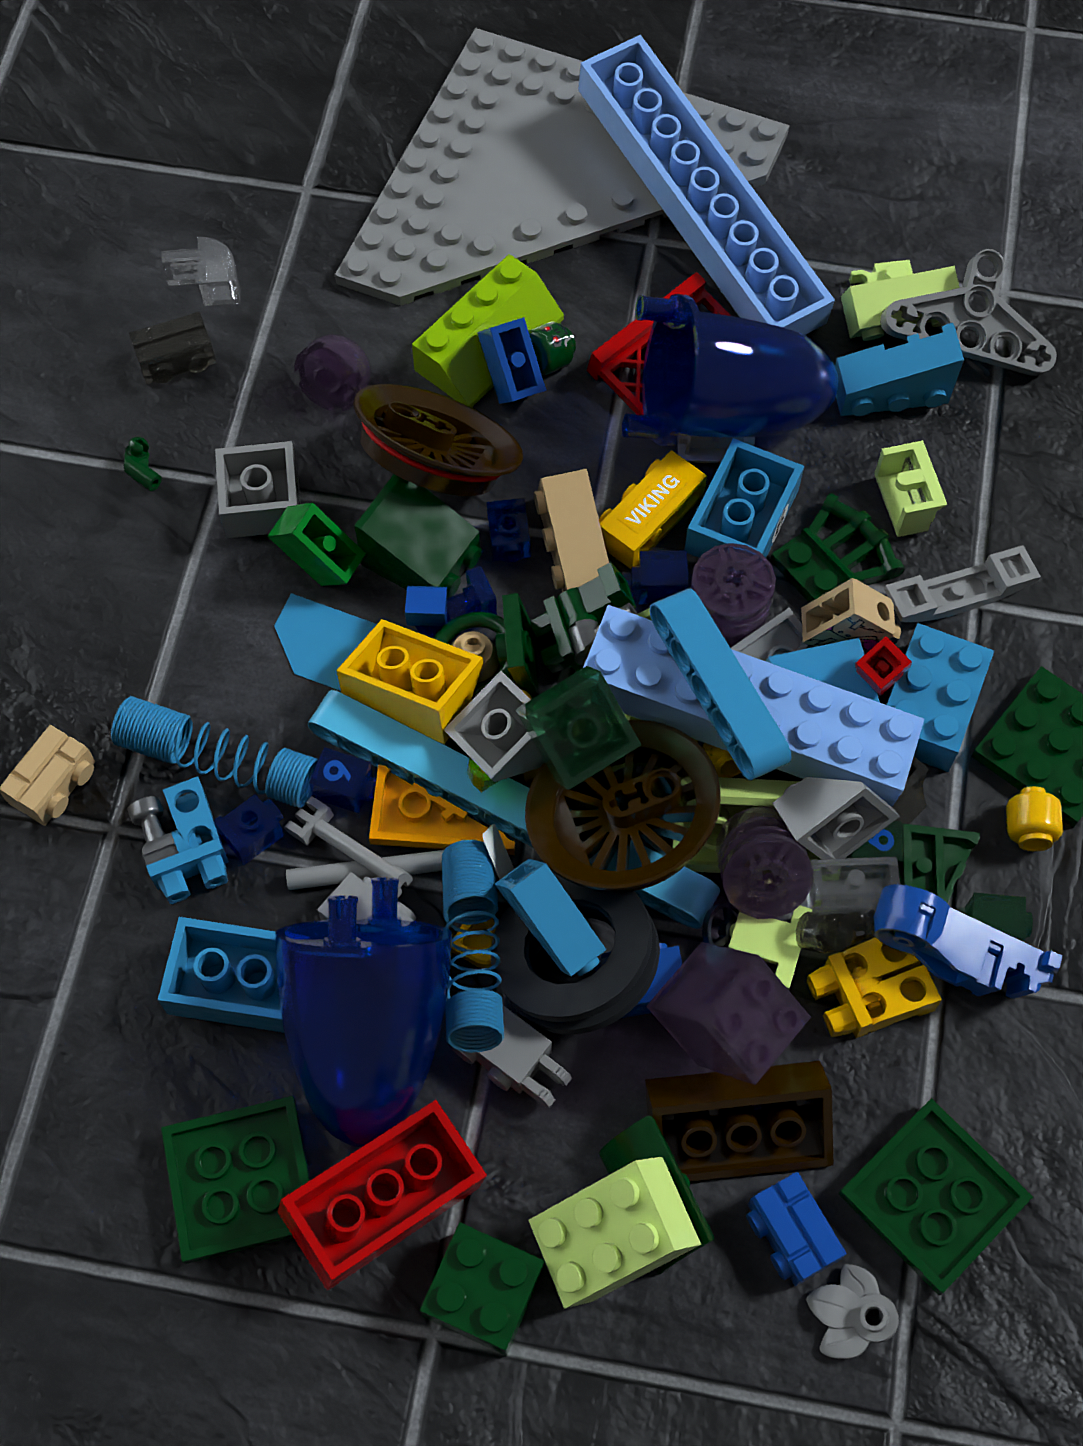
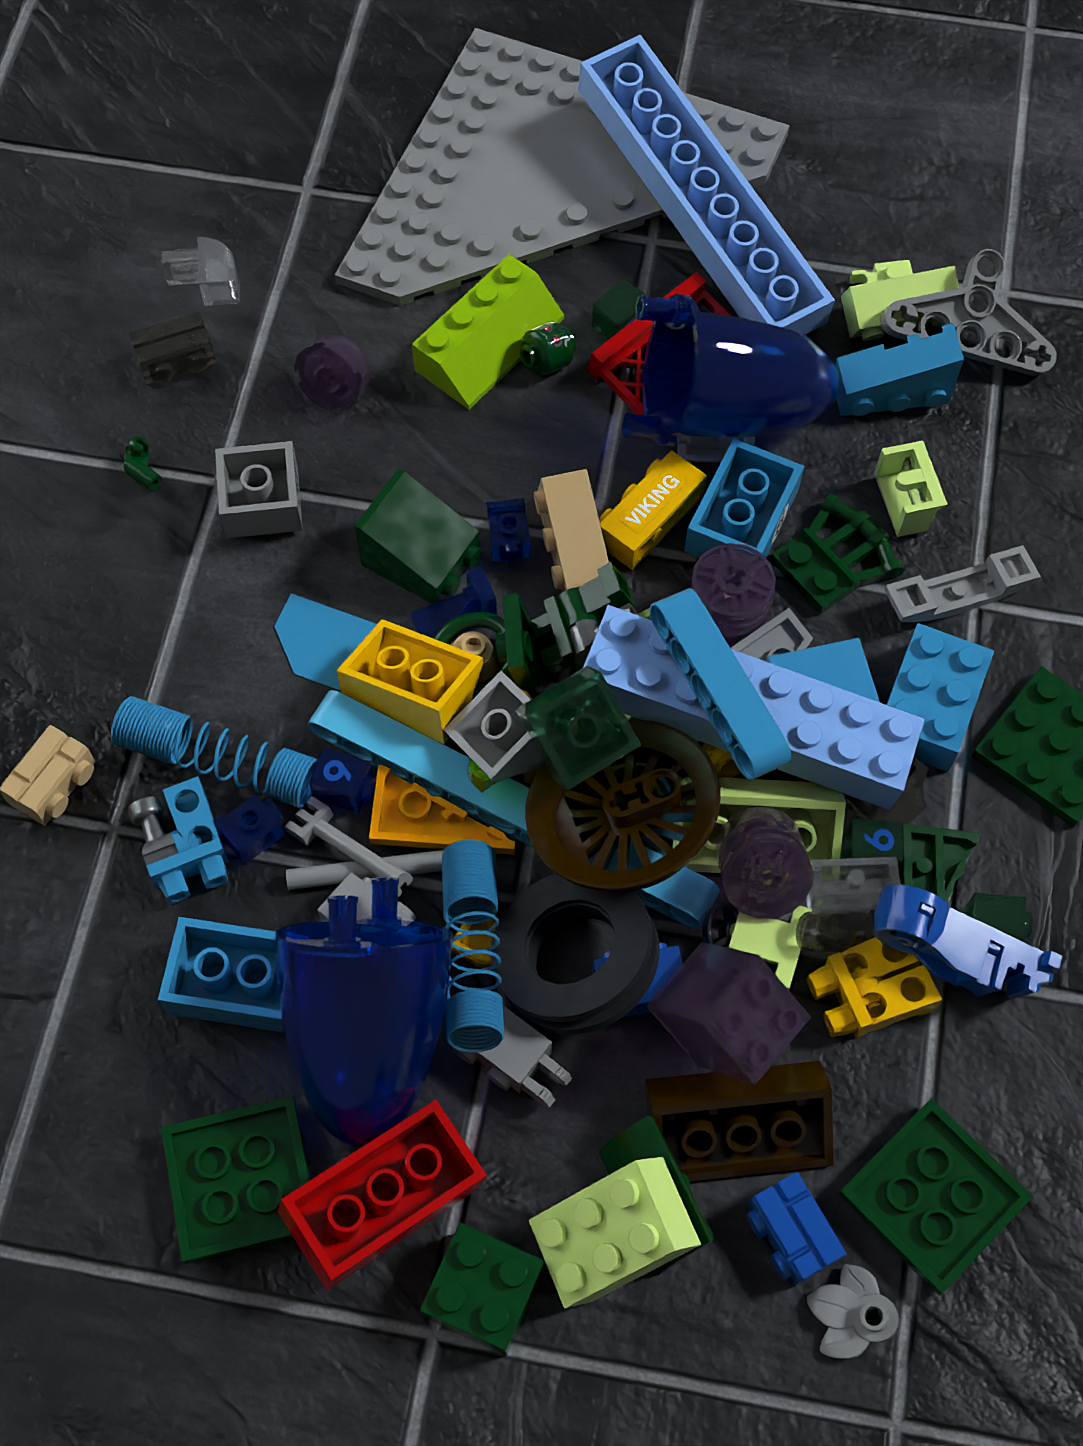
(316, 544): green brick -> none
(426, 606): blue slope -> none
(434, 440): dark brown piece -> none
(497, 851): white sticker -> none
(511, 361): blue brick -> none
(551, 917): dark azure slope -> none
(615, 309): none -> clear green brick
(659, 575): clear blue brick -> none
(833, 815): light grey slope -> none
(850, 613): tan torso -> none
(883, 665): red piece -> none
(1034, 819): yellow head -> none

